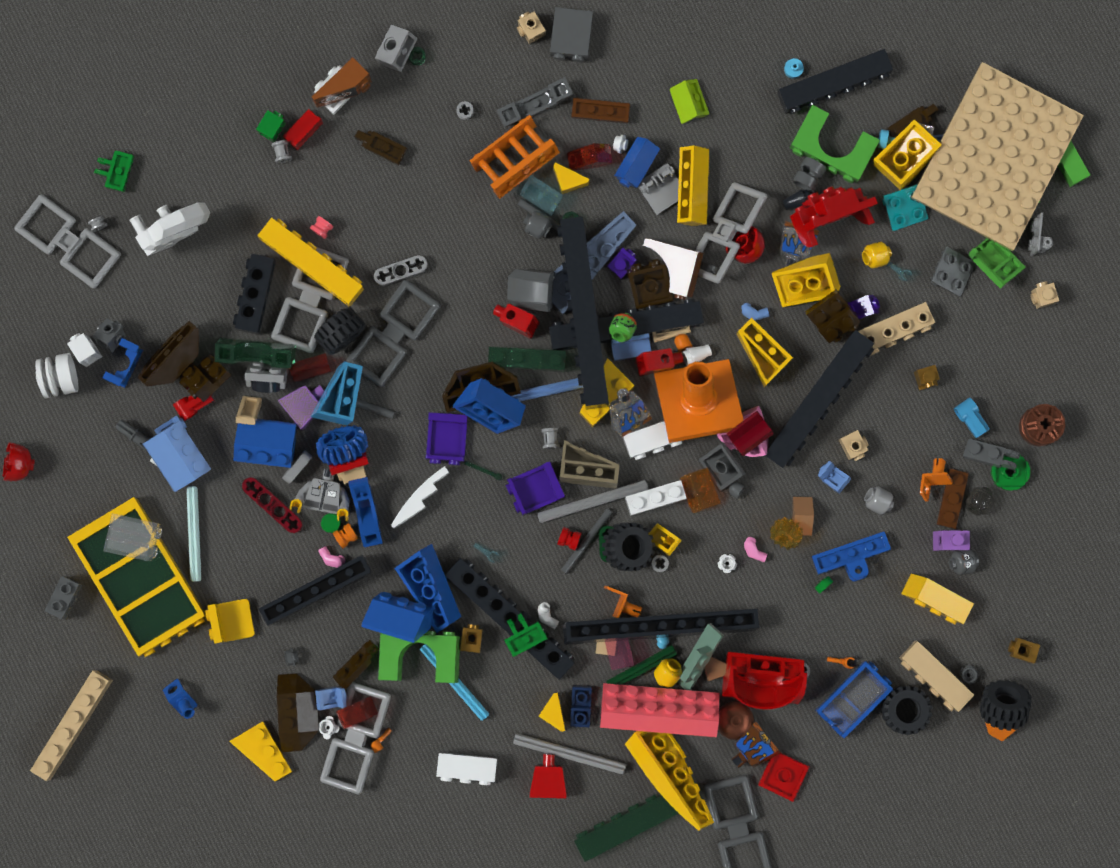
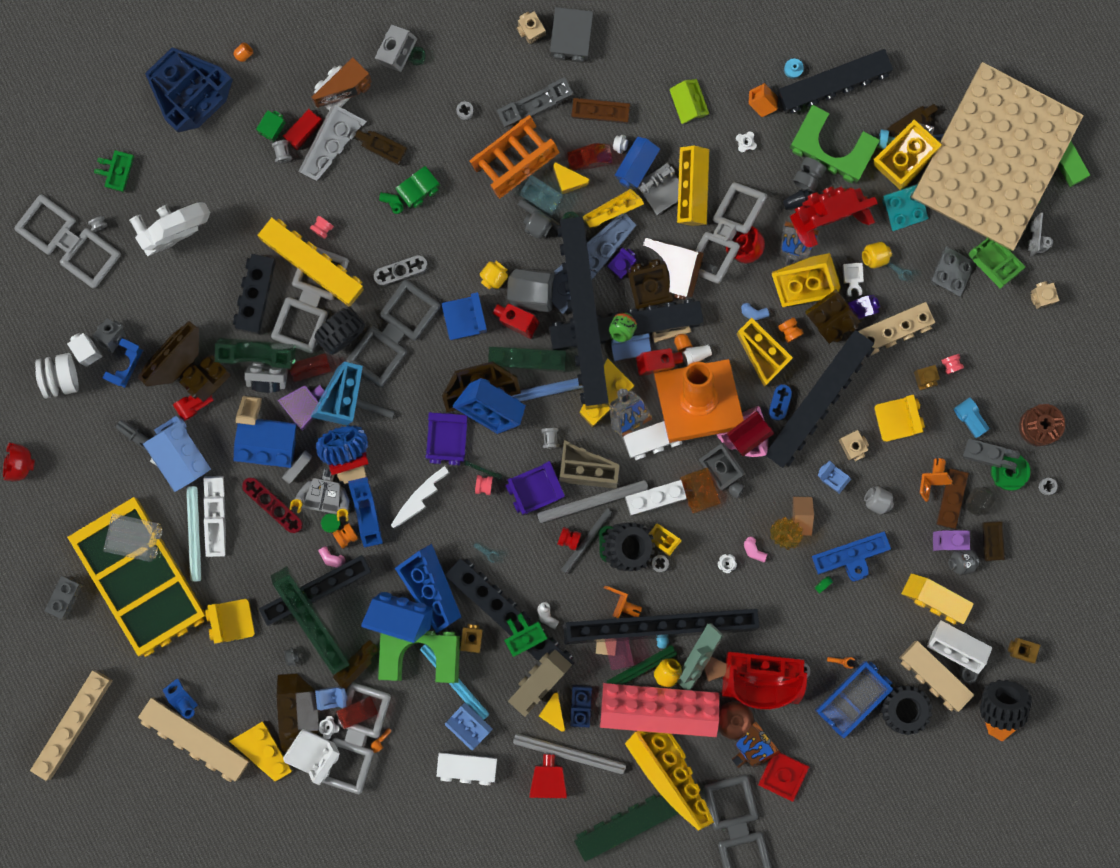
(187, 89): none -> dark blue wedge
(194, 739): none -> tan brick
(214, 516): none -> white slope
(243, 52): none -> orange piece
(309, 620): none -> clear green brick
(312, 755): none -> white bracket
(332, 137): none -> light grey wing
(393, 200): none -> green arm
(418, 187): none -> green brick
(464, 317): none -> blue bracket
(468, 726): none -> medium blue bracket
(483, 485): none -> coral wheel
(493, 275): none -> yellow head
(540, 682): none -> dark tan wedge
(613, 208): none -> yellow wing
(745, 147): none -> white plate
(763, 100): none -> orange panel
(784, 403): none -> blue beam
(790, 330): none -> orange wheel
(853, 275): none -> white plate
(899, 418): none -> yellow bracket
(952, 364): none -> coral wheel
(959, 647): none -> white brick
(993, 541): none -> dark brown plate
(1043, 482): none -> light grey bush

